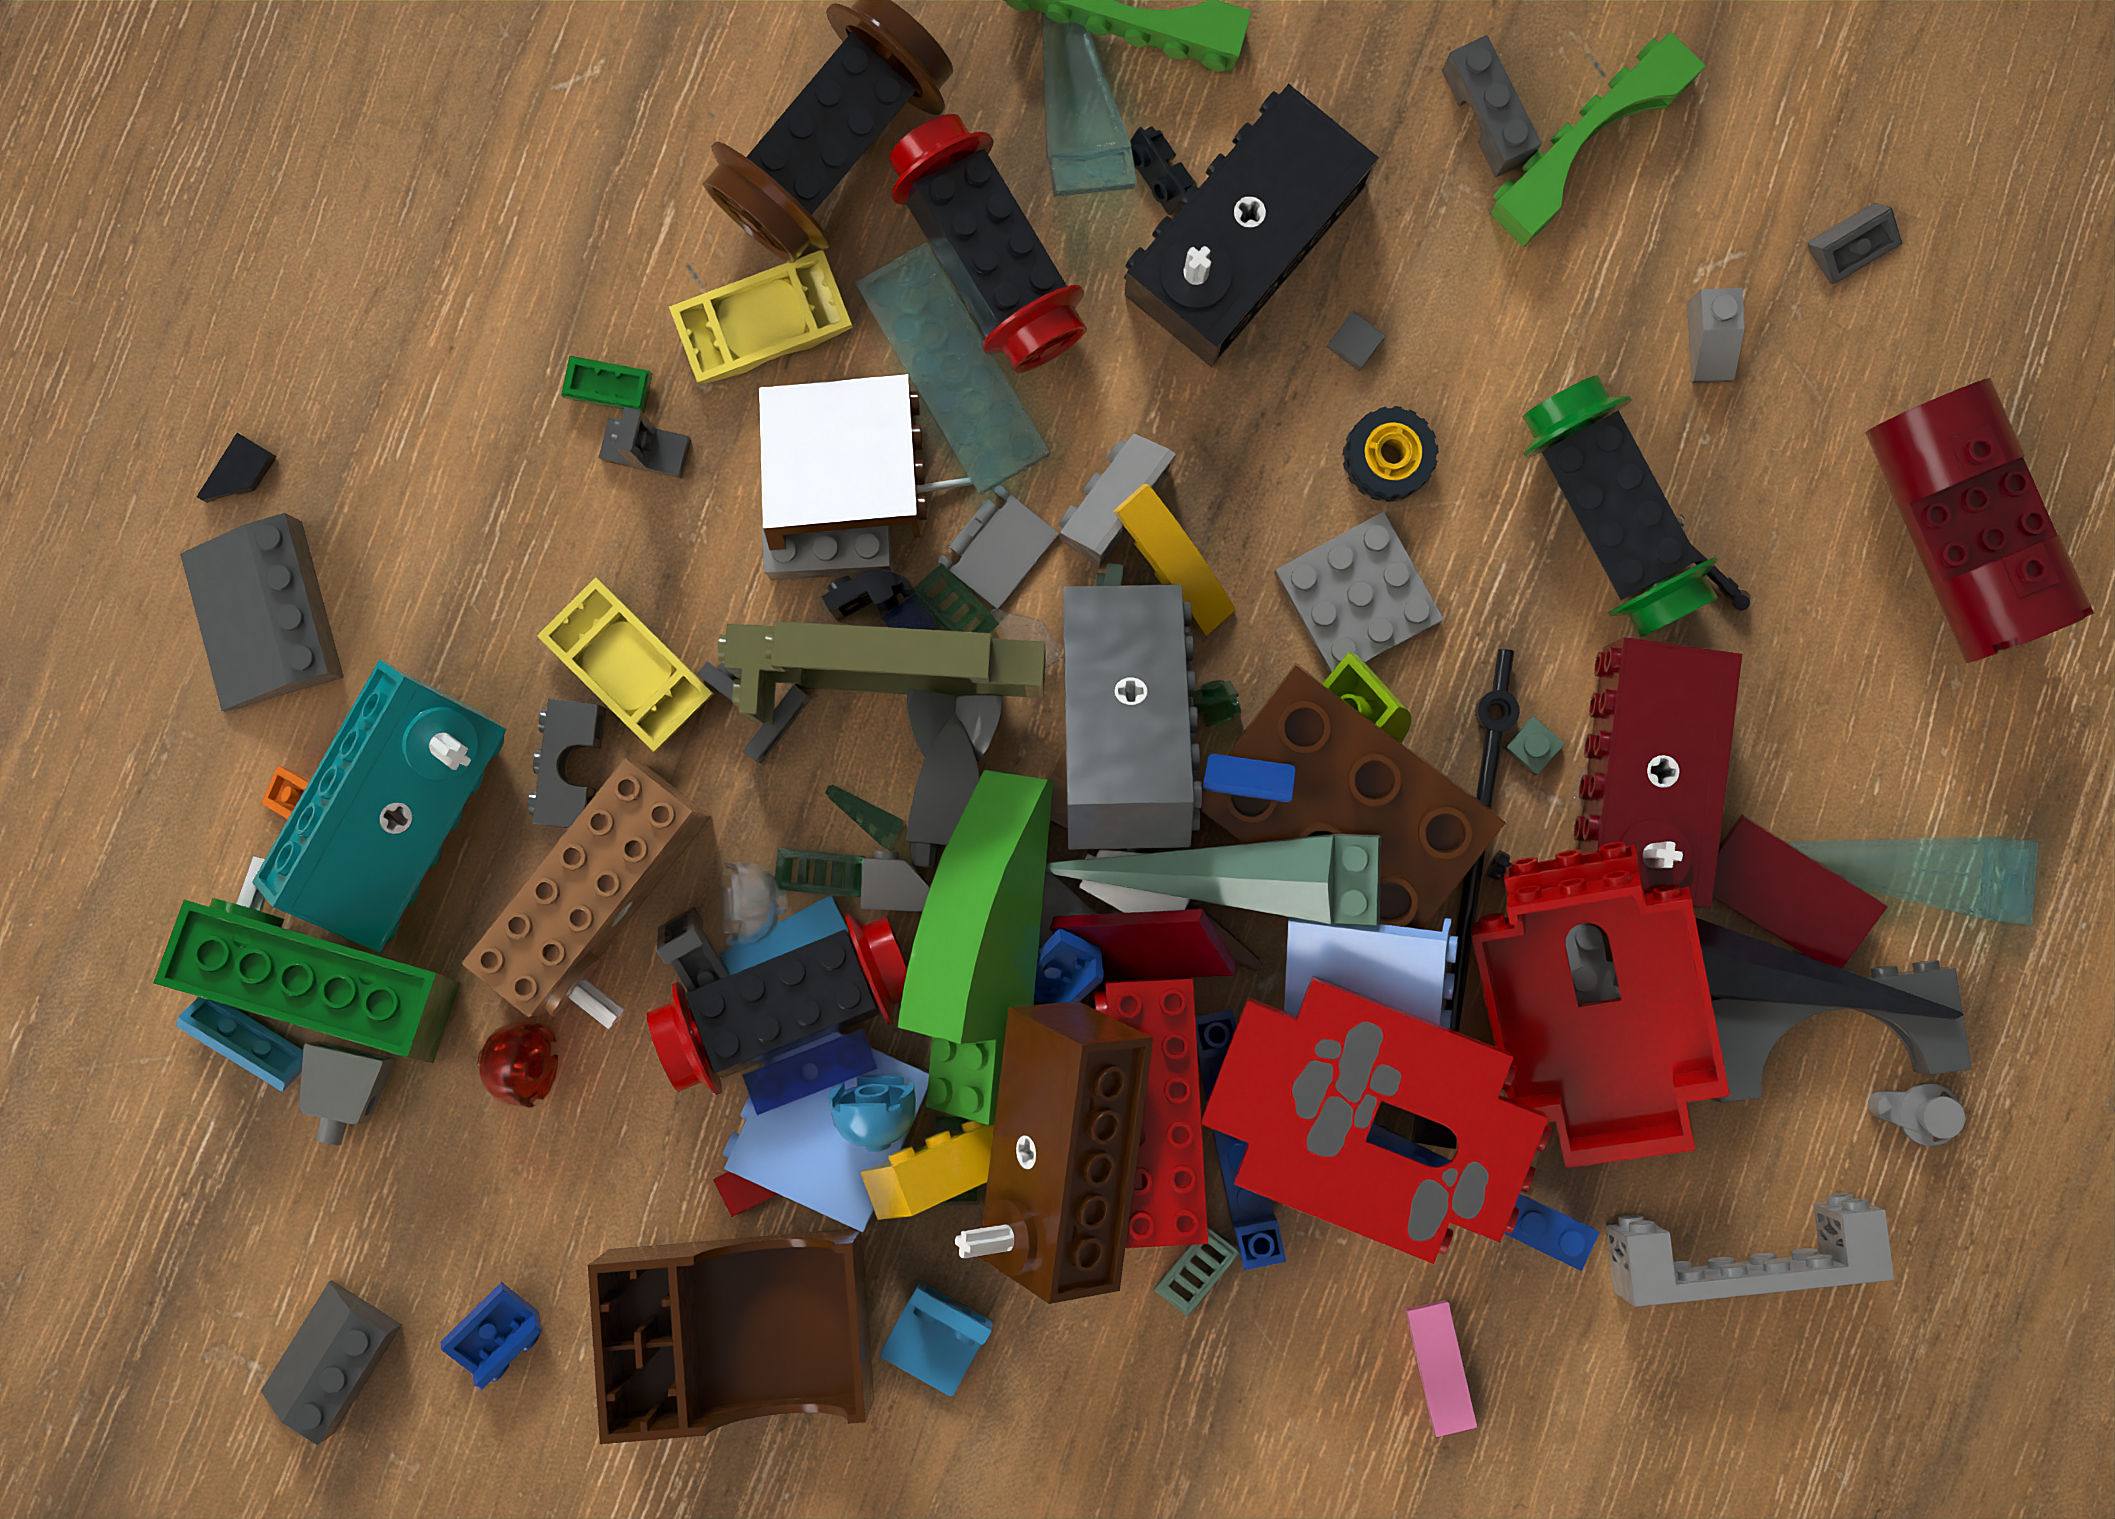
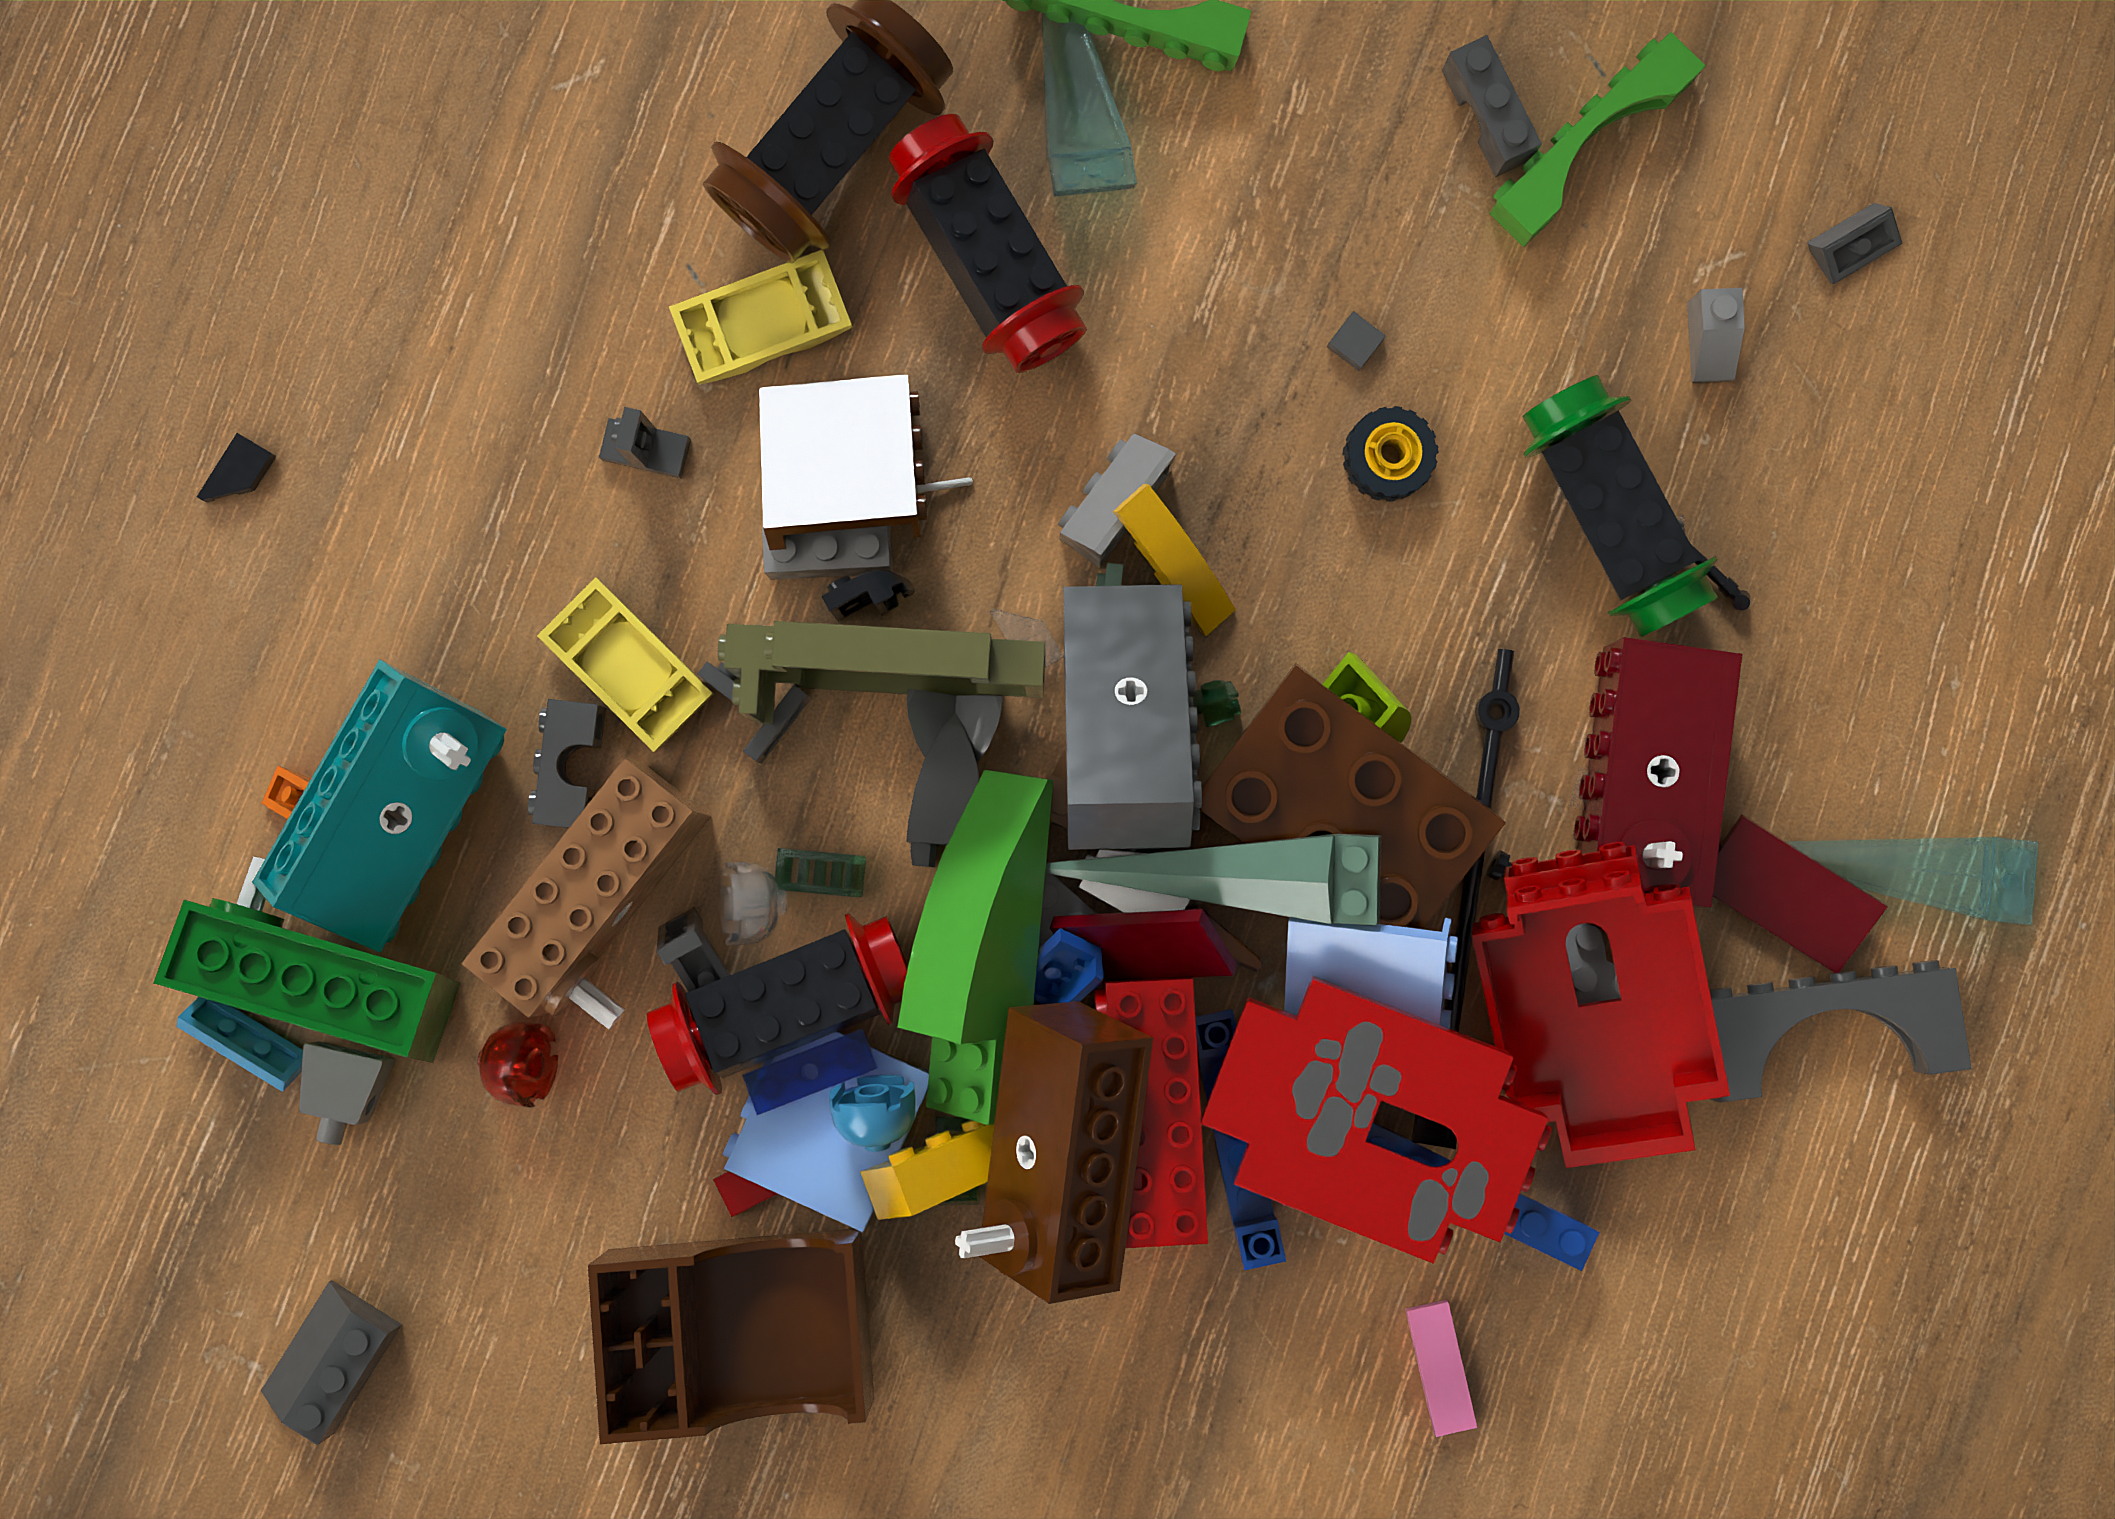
(261, 612): dark grey slope -> none
(493, 1335): blue bracket -> none
(606, 384): green plate -> none
(791, 933): dark azure tile -> none
(878, 823): clear green slope -> none
(892, 884): light grey slope -> none
(910, 615): clear blue plate -> none
(936, 1338): dark azure bracket -> none
(950, 369): clear light blue plate -> none
(976, 608): clear green slope -> none
(999, 548): light grey piece -> none
(1150, 158): black hinge -> none
(1217, 1241): sand green slope -> none
(1248, 223): black piece -> none
(1249, 777): blue slope -> none
(1358, 593): light grey plate -> none
(1534, 745): sand green plate -> none
(1759, 971): black plate -> none
(1850, 1243): light grey plate -> none
(1921, 1112): light grey piece -> none
(1978, 521): dark red cylinder -> none

